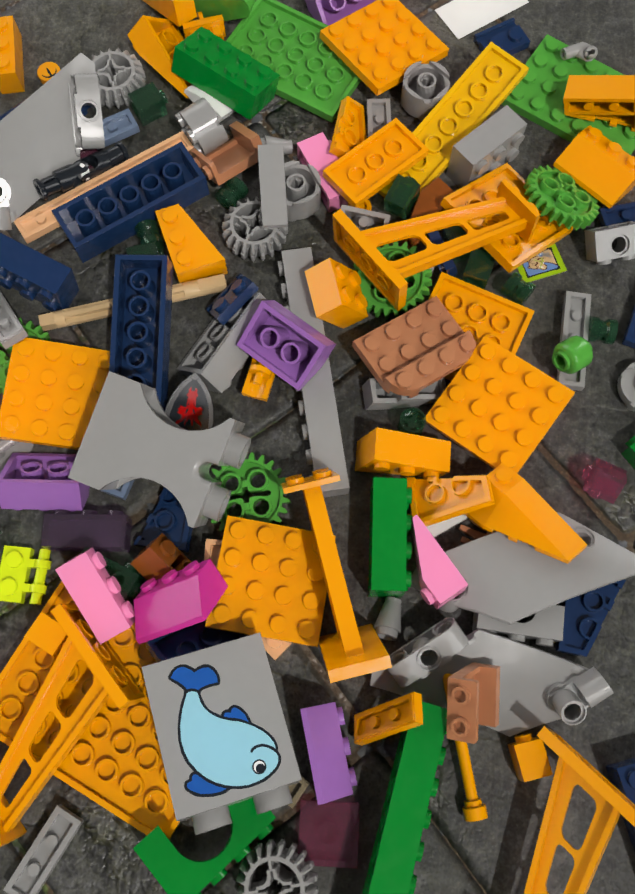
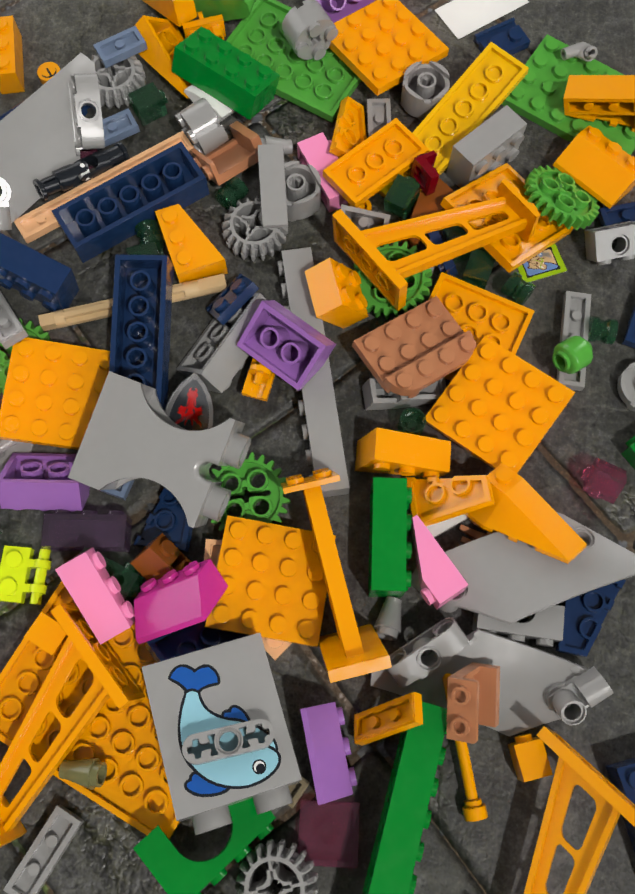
(85, 772): none -> olive cone
(120, 46): none -> sand blue plate
(218, 732): none -> light grey beam
(309, 30): none -> light grey brick
(425, 173): none -> dark red bracket

